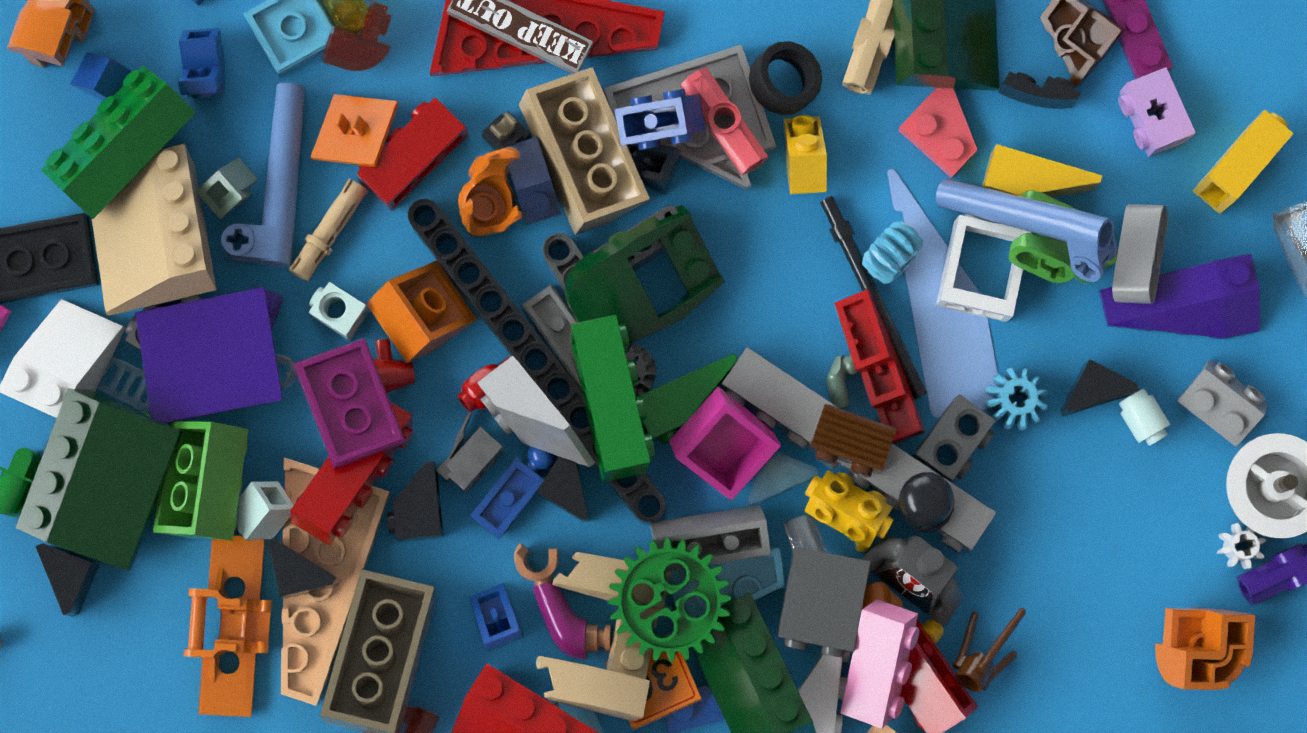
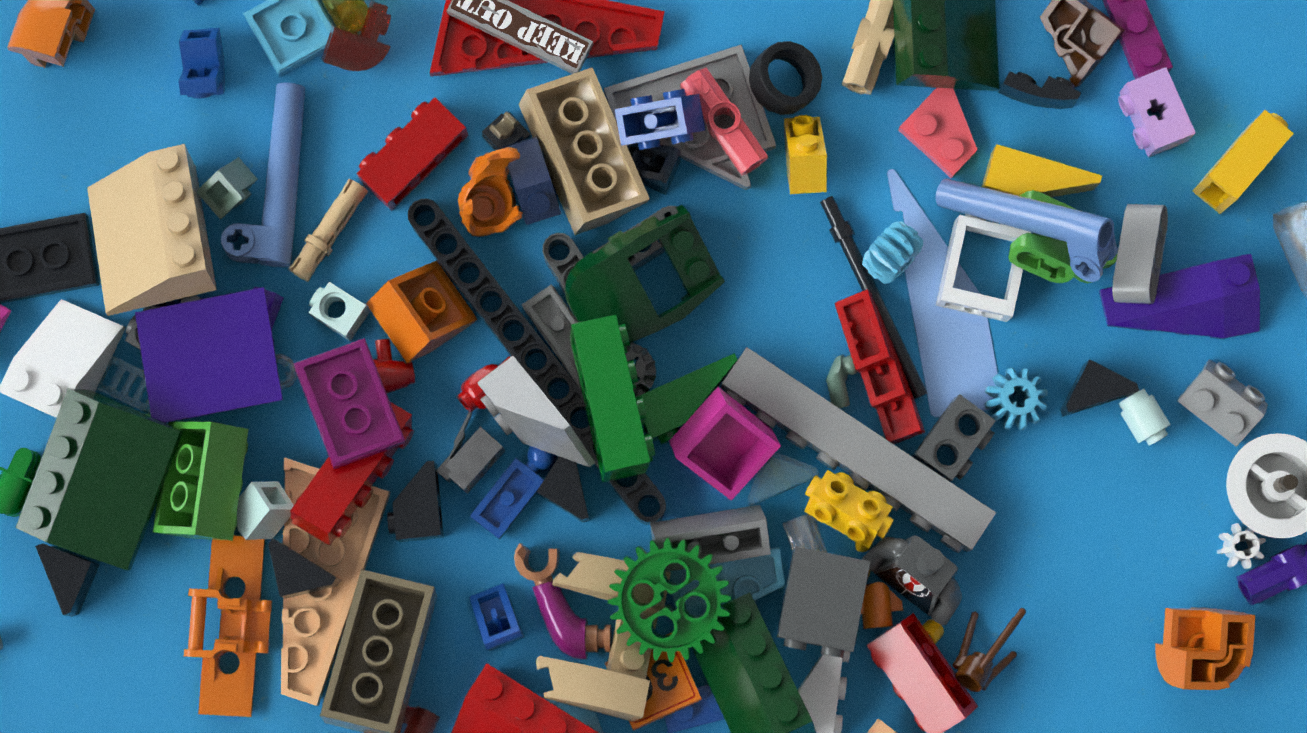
(99, 76): blue slope -> none
(117, 141): green brick -> none
(354, 130): orange piece -> none
(852, 440): reddish brown brick -> none
(880, 663): bright pink brick -> none
(926, 501): black helmet -> none

